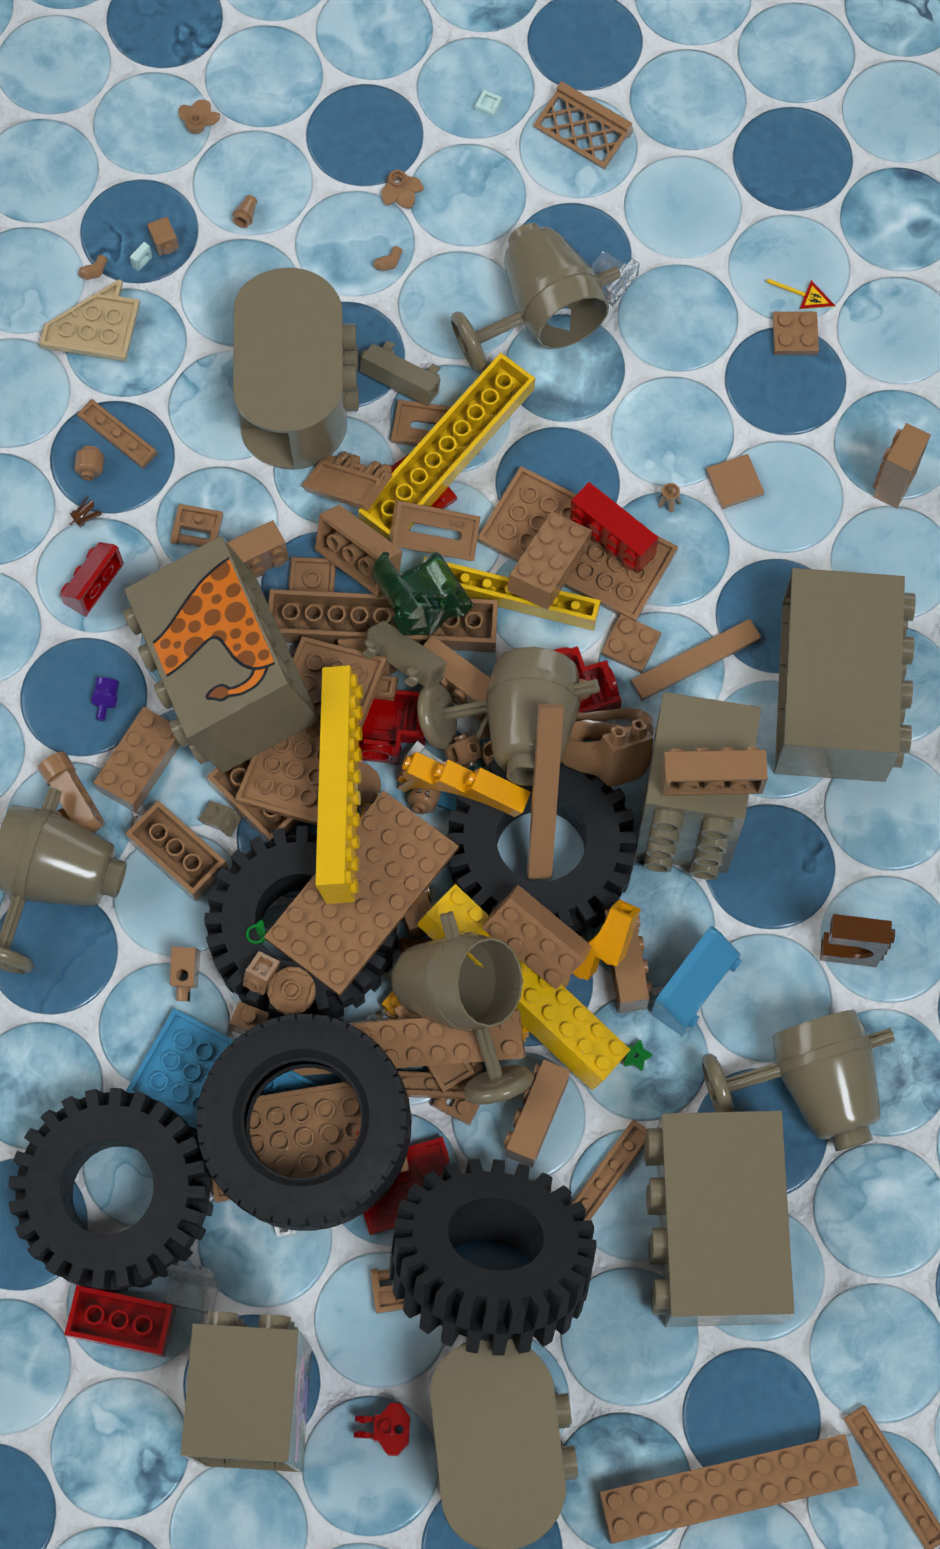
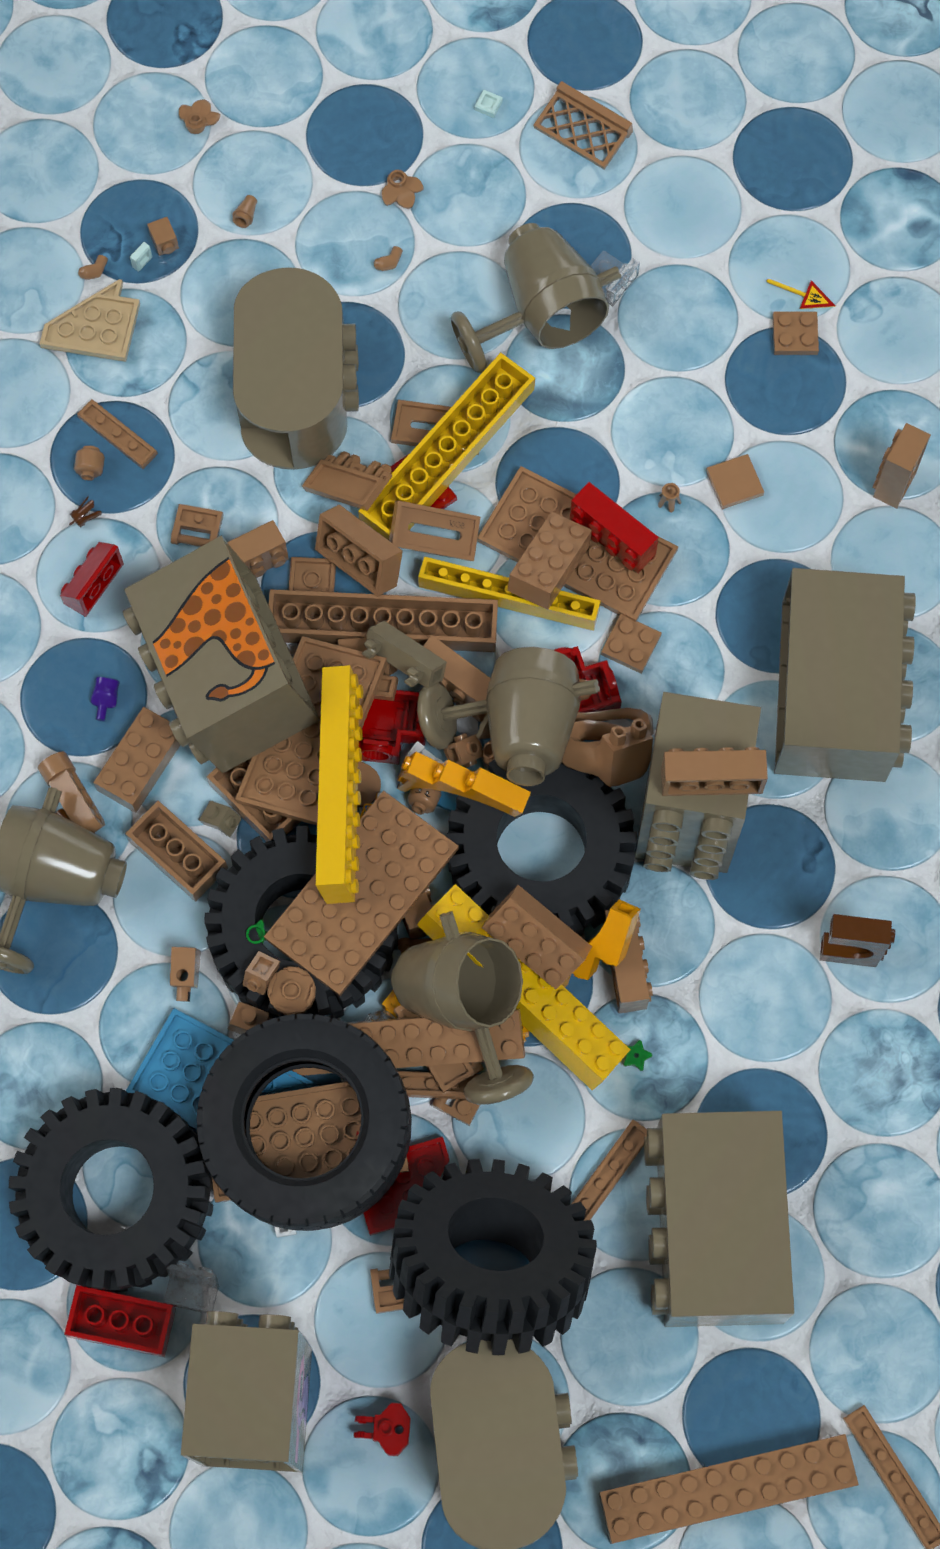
(400, 374): dark tan brick -> none
(421, 595): clear green piece -> none
(538, 1112): medium nougat brick -> none
(545, 790): medium nougat tile -> none
(695, 659): medium nougat tile -> none
(695, 981): dark azure windscreen -> none
(827, 1072): dark tan piece -> none

